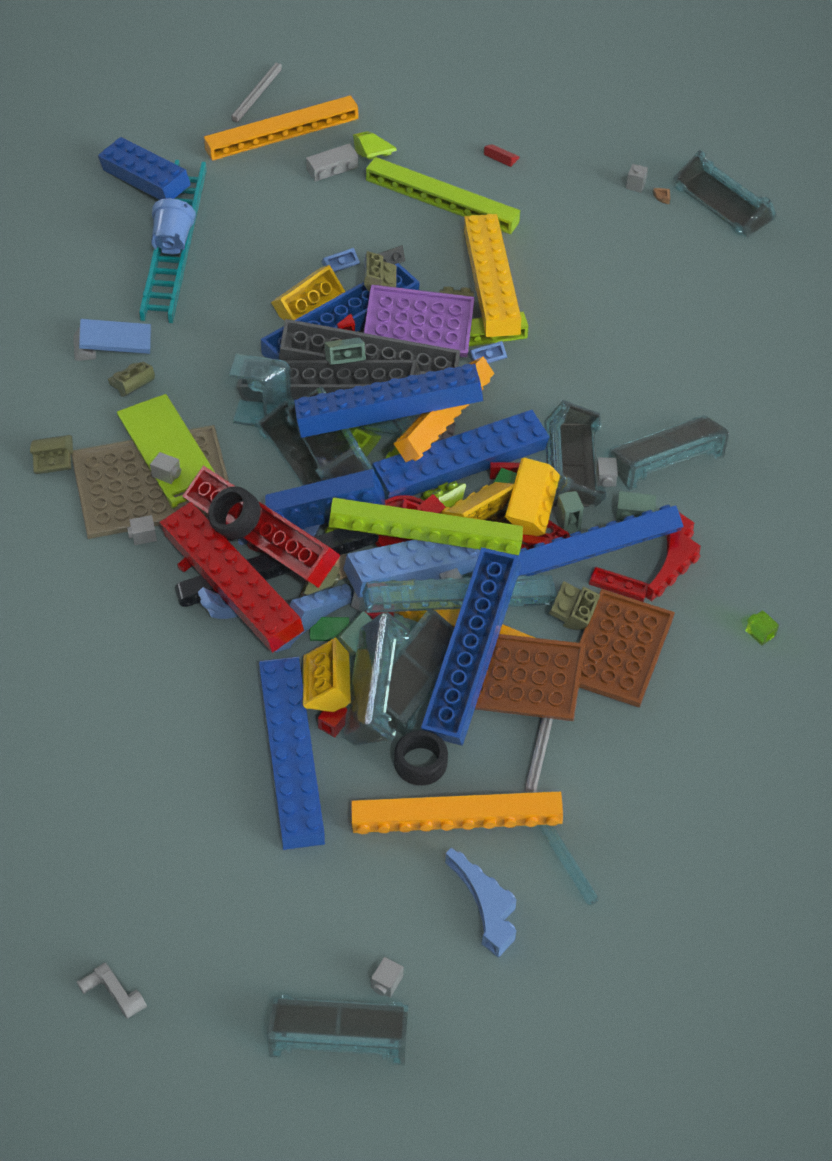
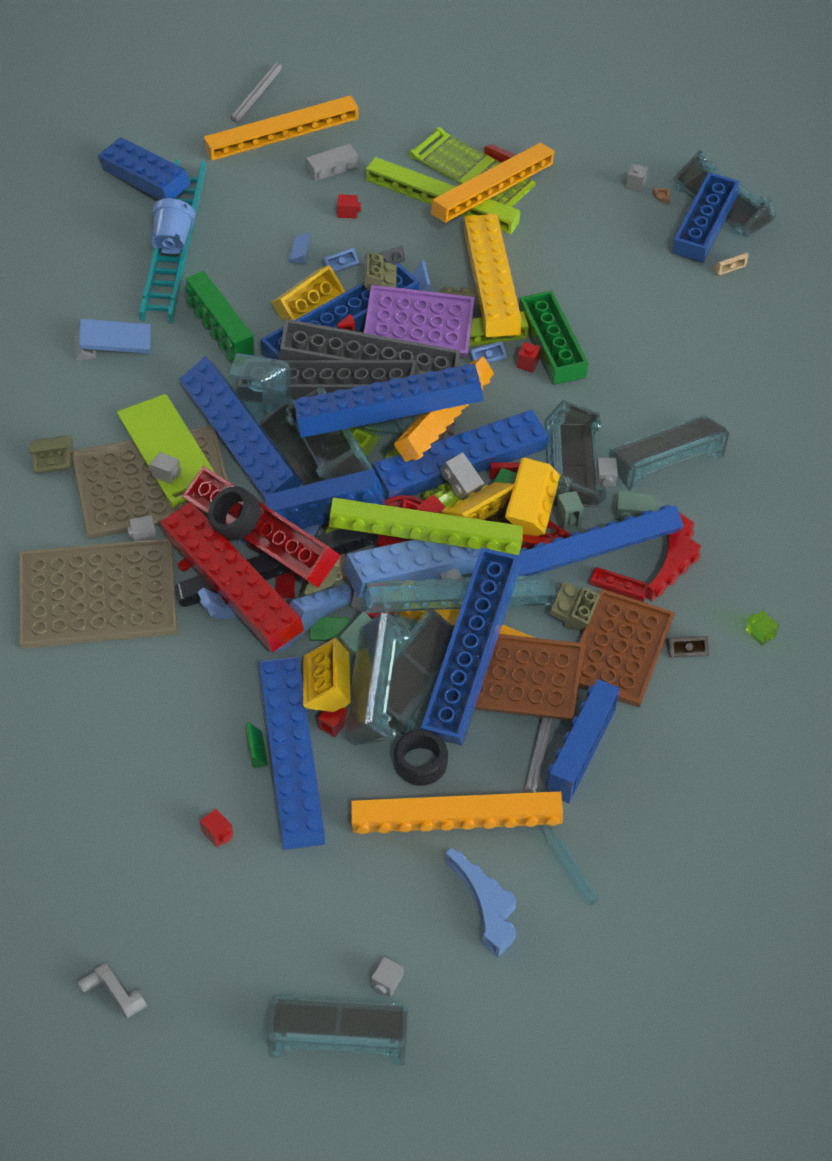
(96, 593): none -> dark tan tile
(132, 378): olive brick -> none
(216, 828): none -> red brick
(218, 316): none -> green brick
(239, 428): none -> blue brick
(256, 746): none -> green slope
(286, 585): none -> red slope
(300, 248): none -> medium blue slope
(345, 351): sand green brick -> none
(348, 206): none -> red brick
(370, 145): lime slope -> none
(422, 276): none -> medium blue slope
(461, 476): none -> light grey brick
(463, 163): none -> lime flag
(492, 182): none -> light orange brick
(528, 357): none -> red brick
(552, 332): none -> green brick
(582, 740): none -> blue brick
(688, 646): none -> dark brown slope
(706, 217): none -> blue brick
(730, 264): none -> tan slope

